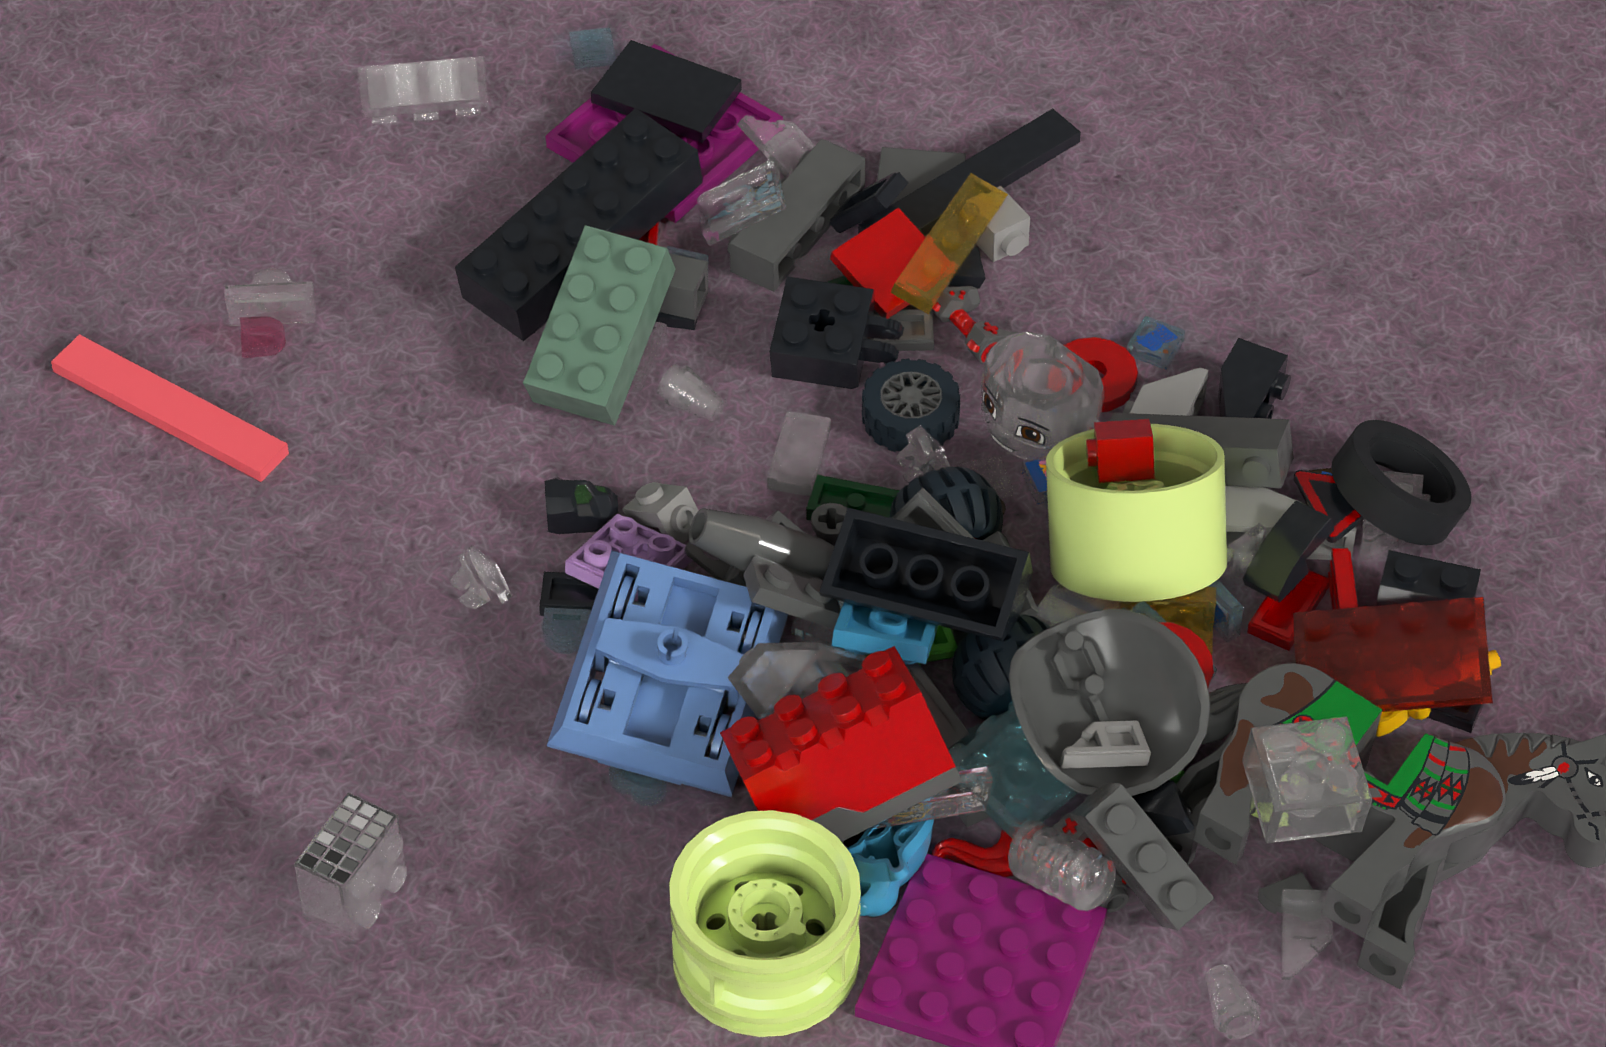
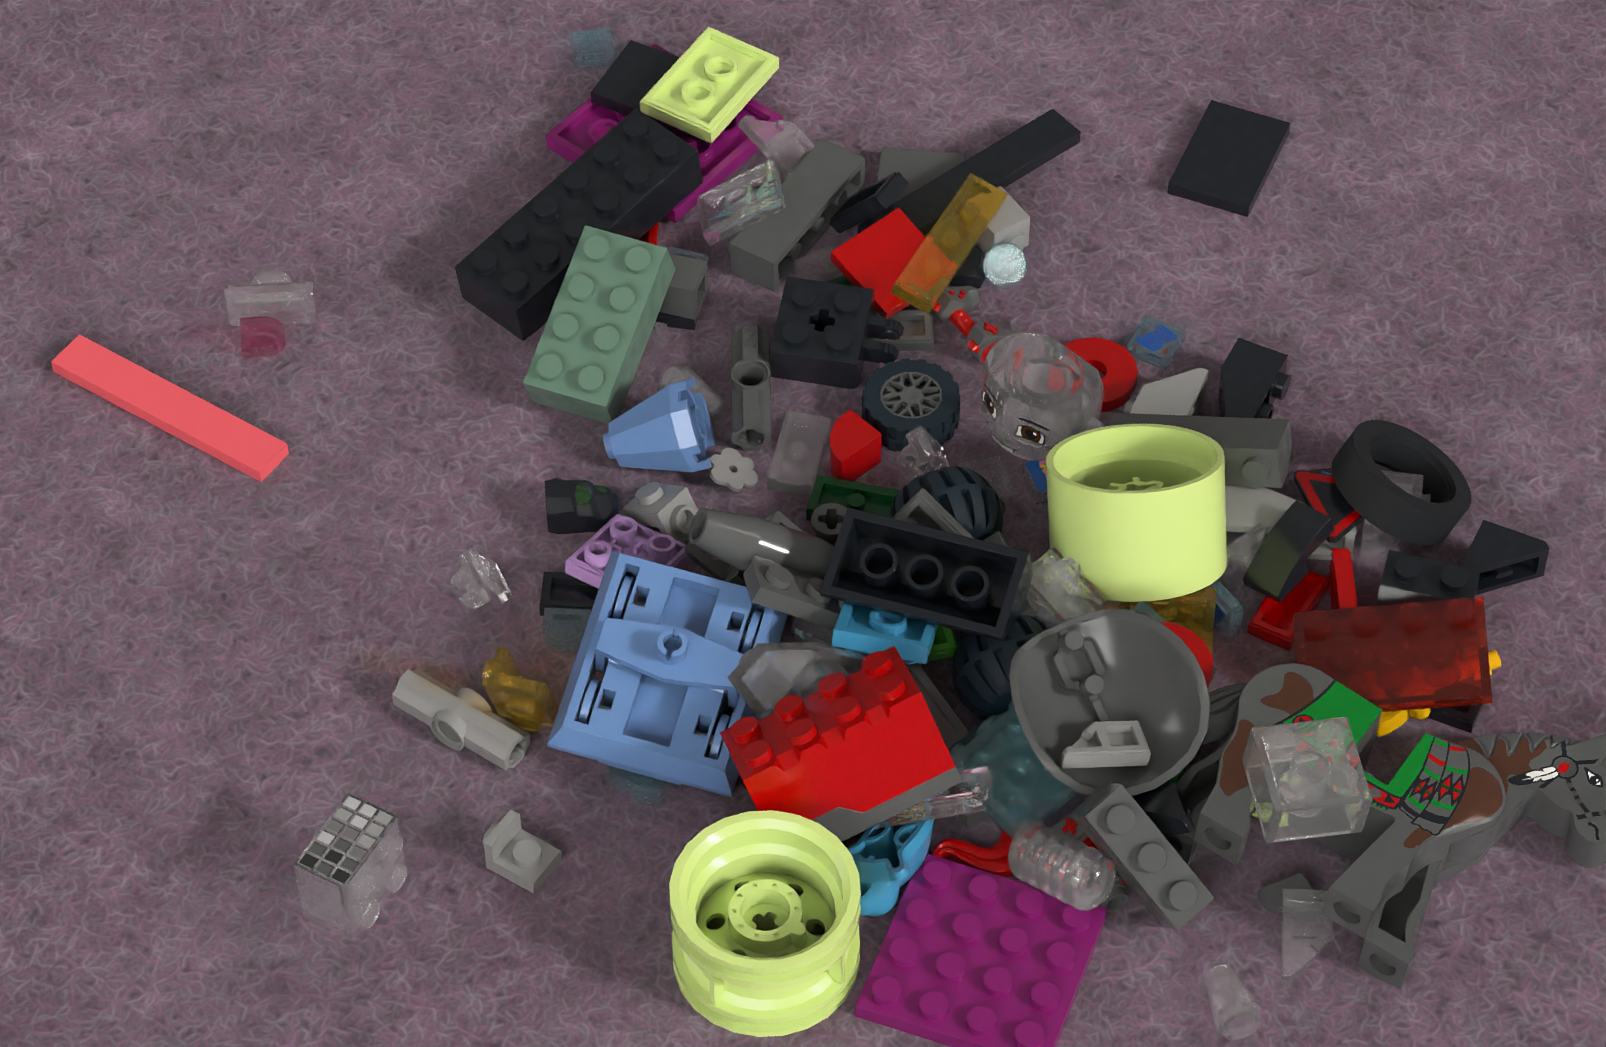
(423, 89): clear slope -> none
(461, 719): none -> light grey piece
(517, 698): none -> clear yellow bracket
(519, 854): none -> light grey bracket
(664, 431): none -> medium blue cone
(709, 84): none -> yellowish green tile
(733, 470): none -> light grey plant
(750, 388): none -> dark grey piece
(853, 447): none -> red brick
(1004, 264): none -> clear light blue tile
(1061, 588): none -> clear hips
(1122, 450): red brick -> none
(1229, 158): none -> black tile
(1505, 557): none -> black slope

